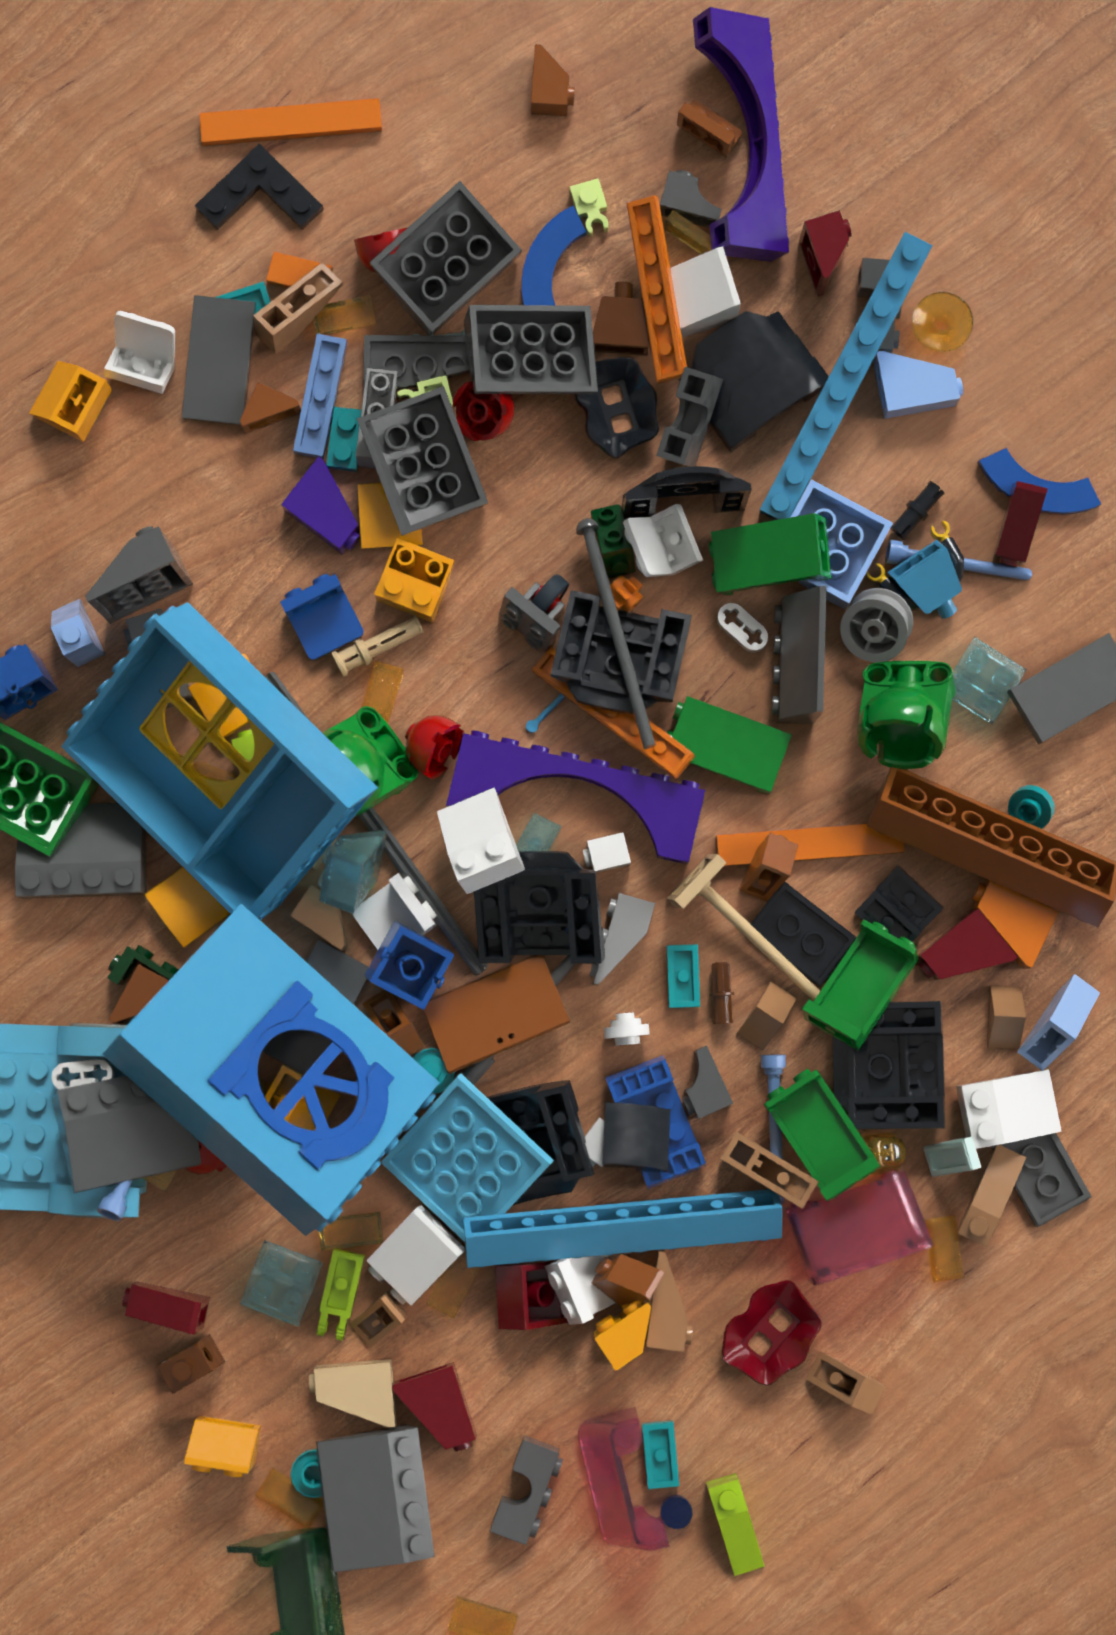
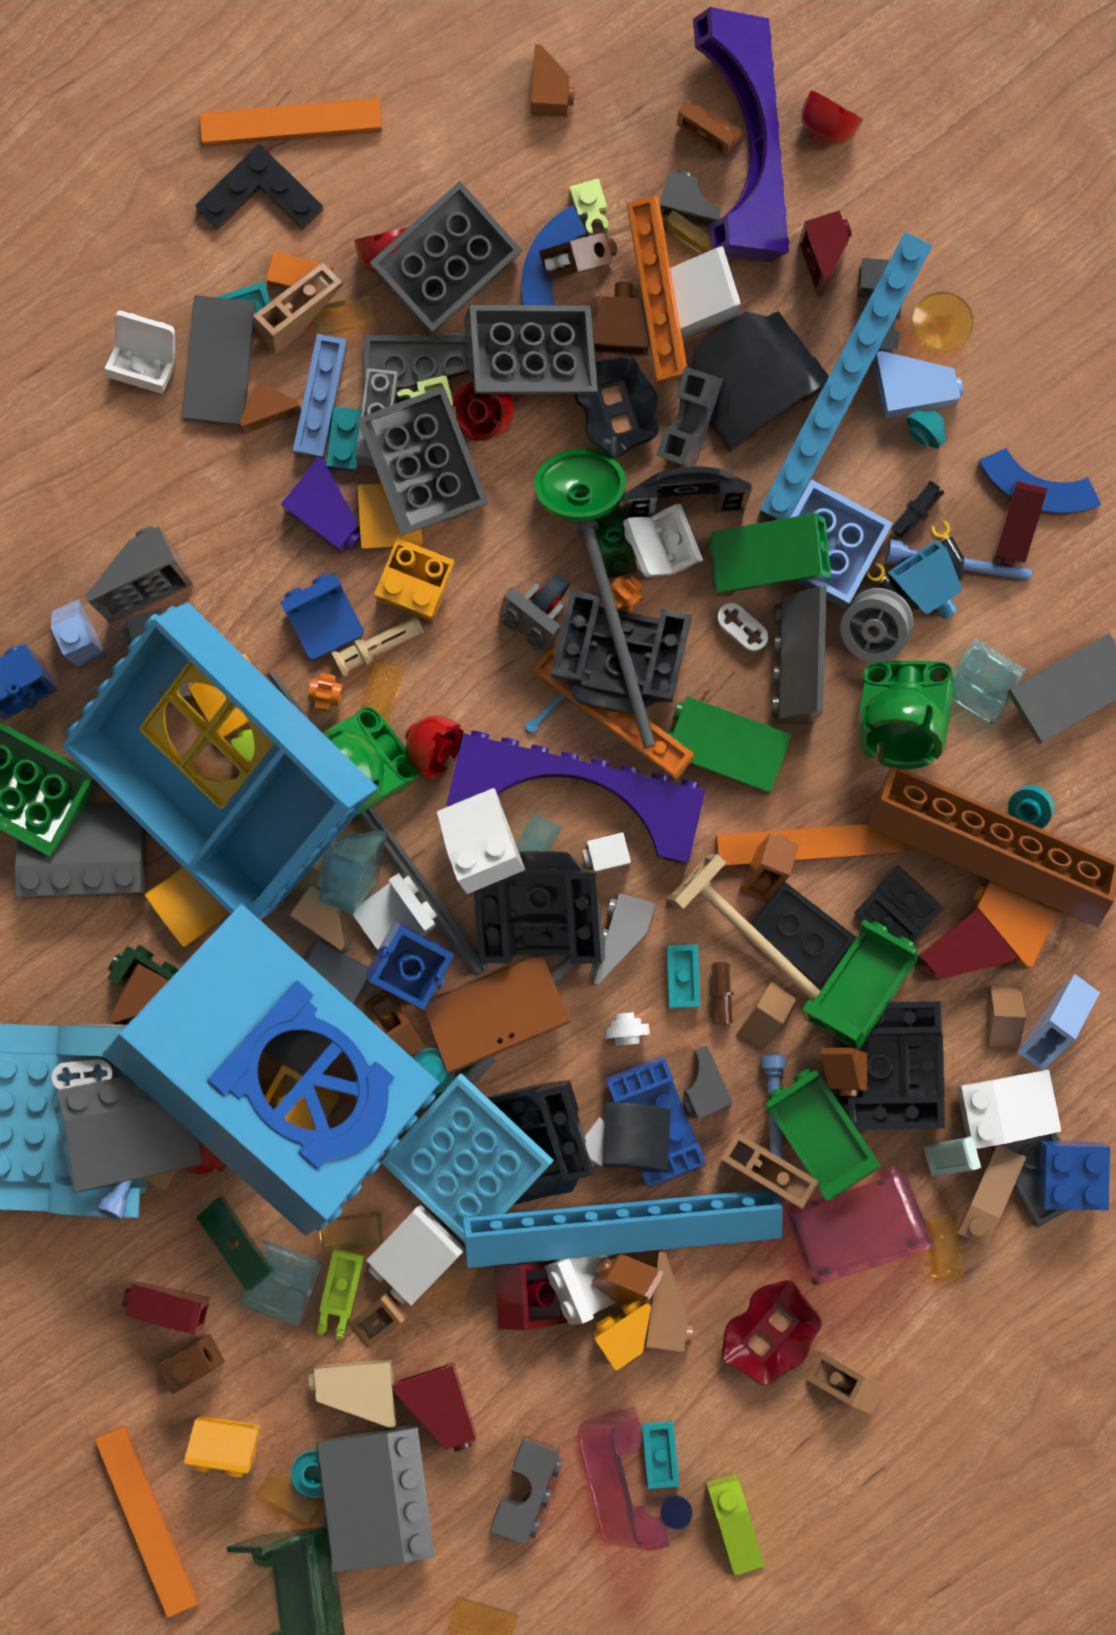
(71, 399): light orange slope -> none
(146, 1521): none -> orange tile
(225, 1230): none -> dark green tile
(325, 692): none -> orange gear
(580, 485): none -> green dish
(585, 254): none -> reddish brown torso
(828, 120): none -> red cylinder
(845, 1070): none -> dark orange slope
(887, 1150): clear yellow head -> none
(927, 428): none -> teal plate
(1073, 1175): none -> blue brick

